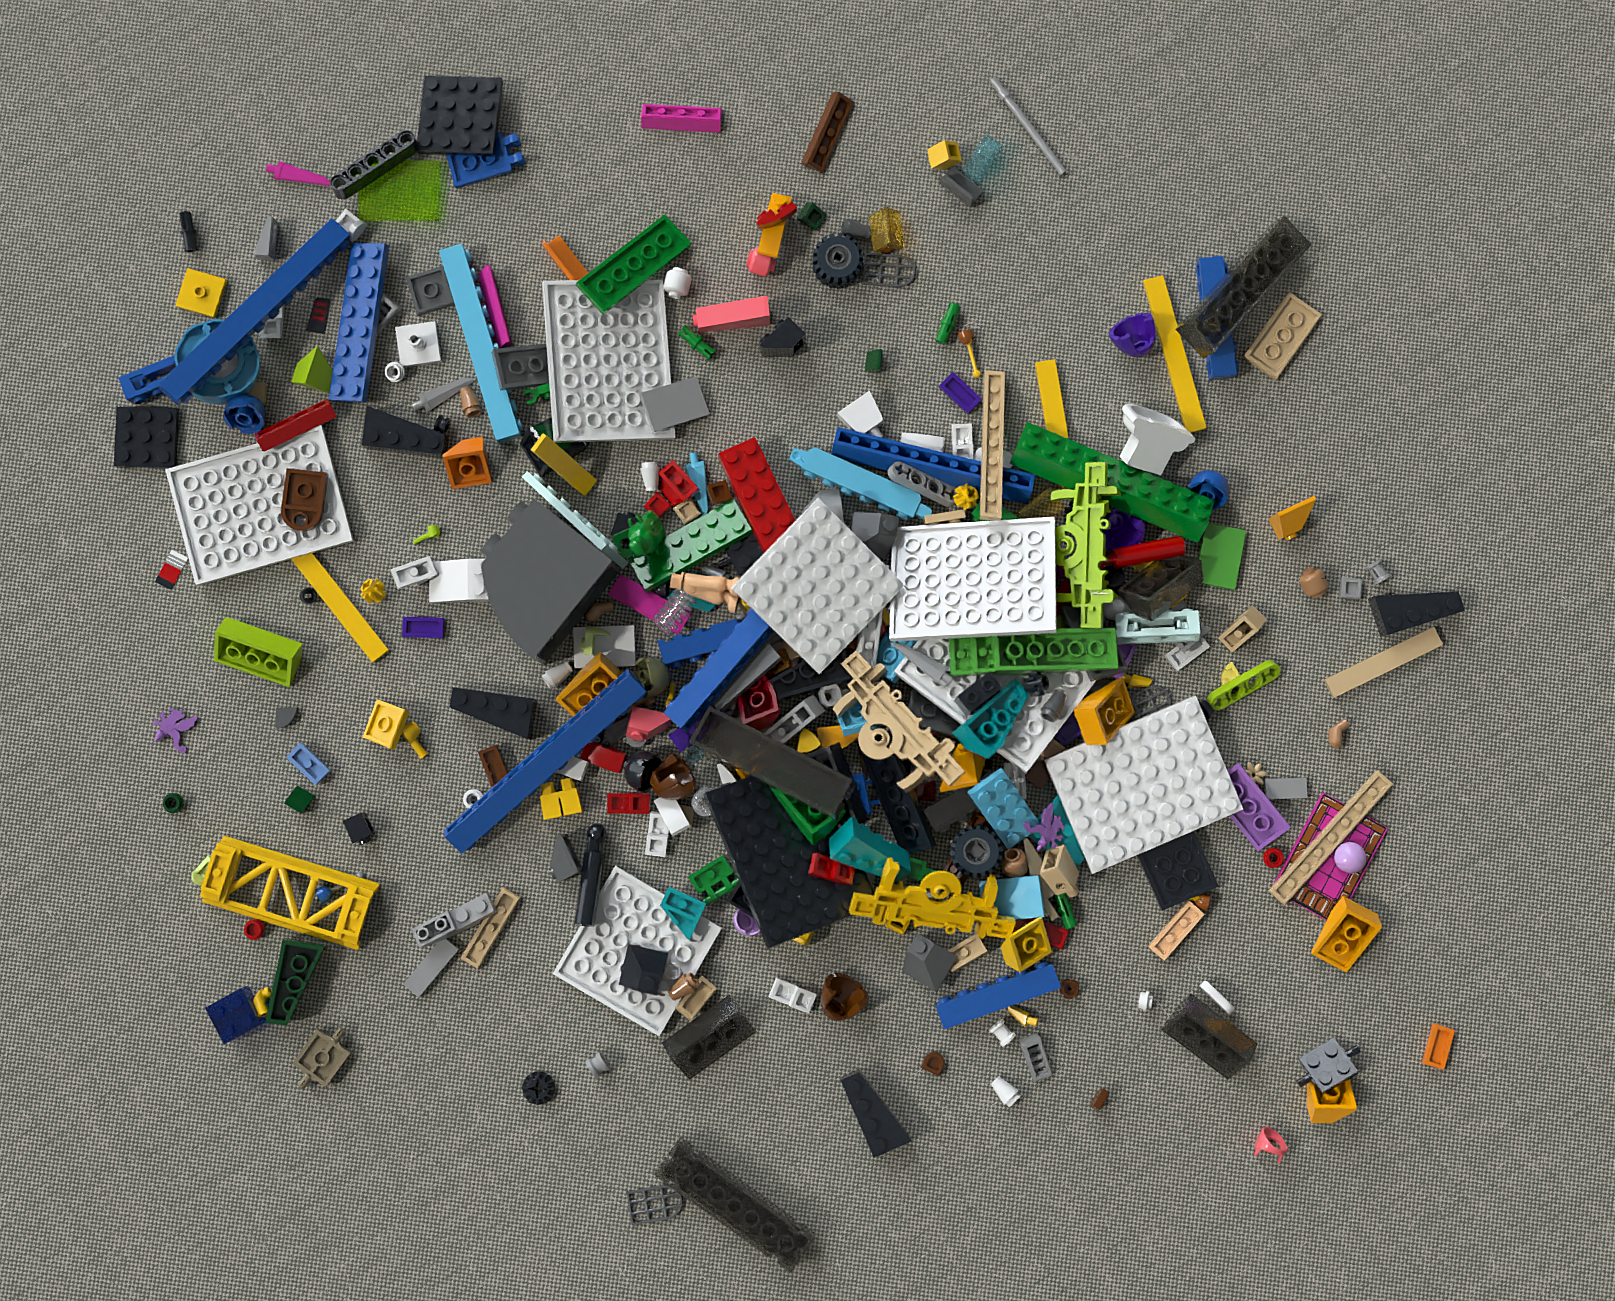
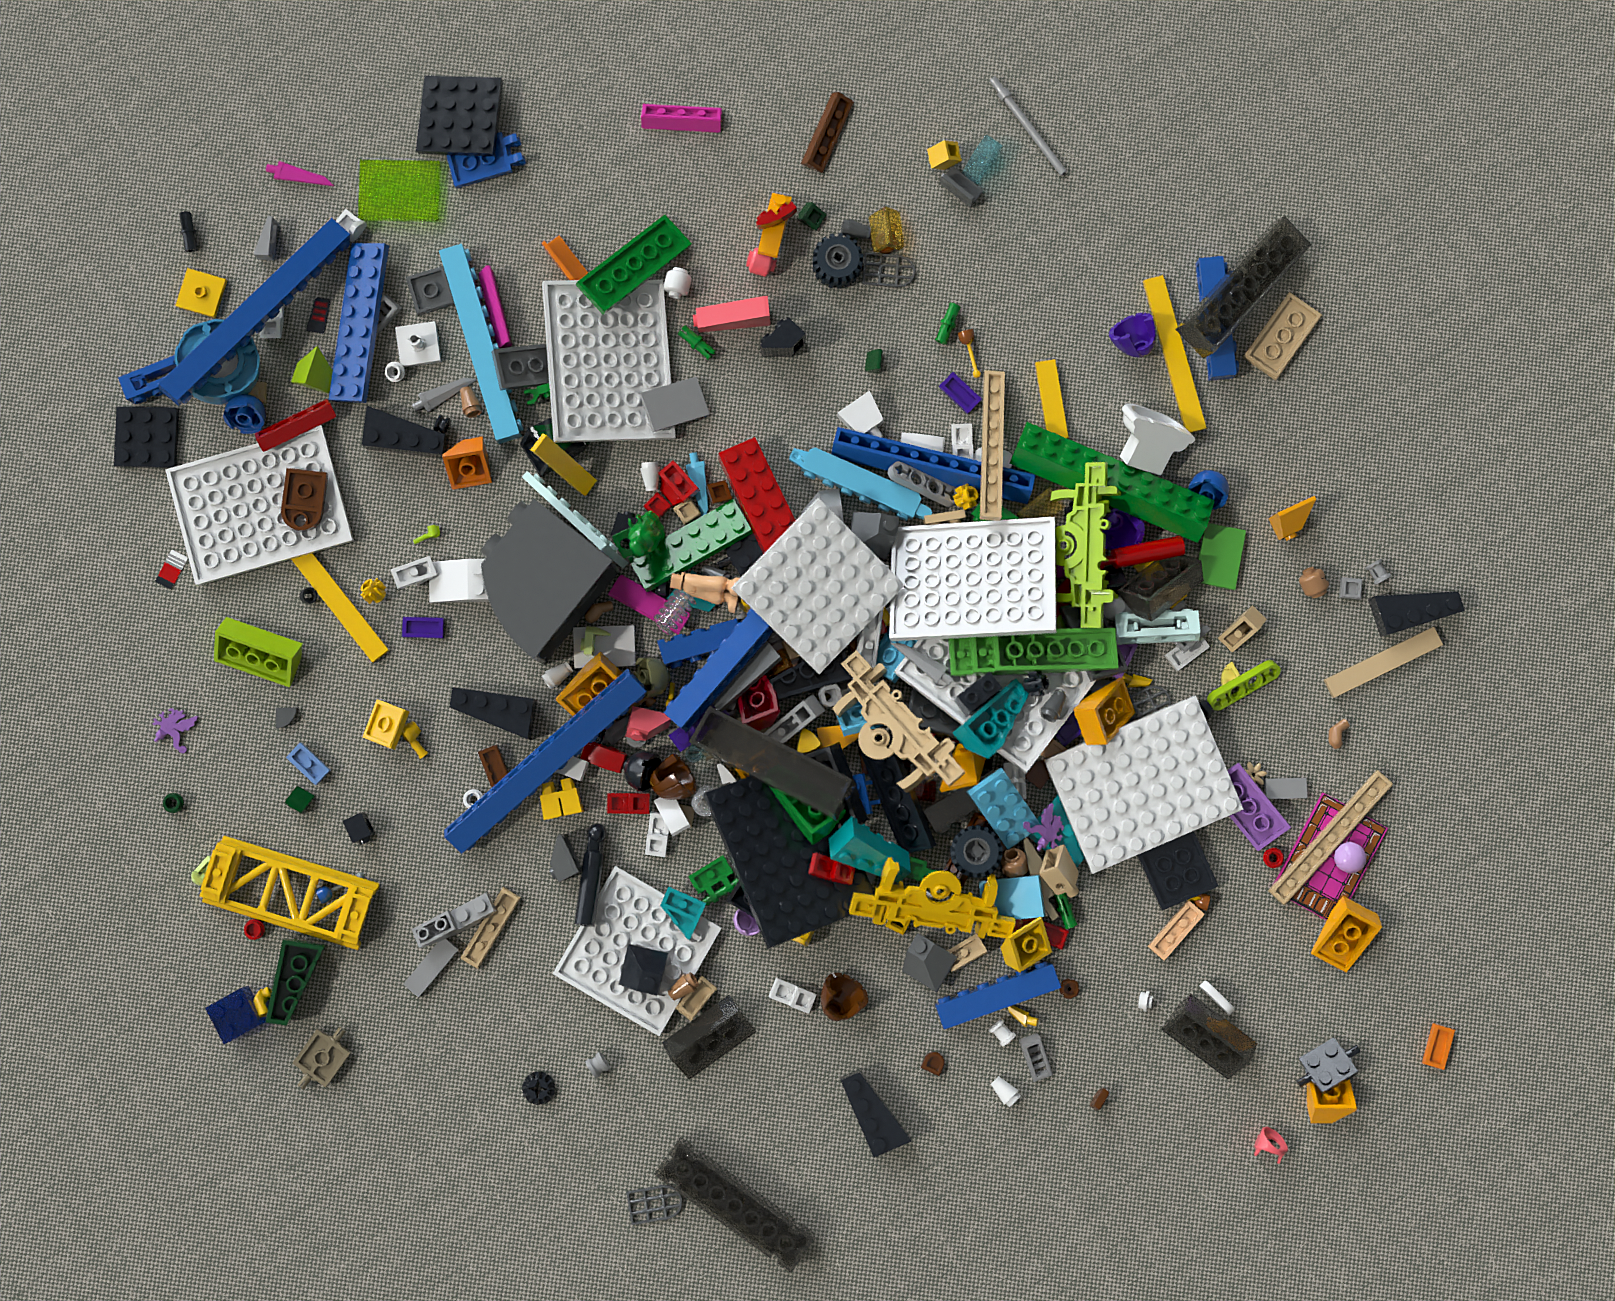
(371, 173): black beam -> none

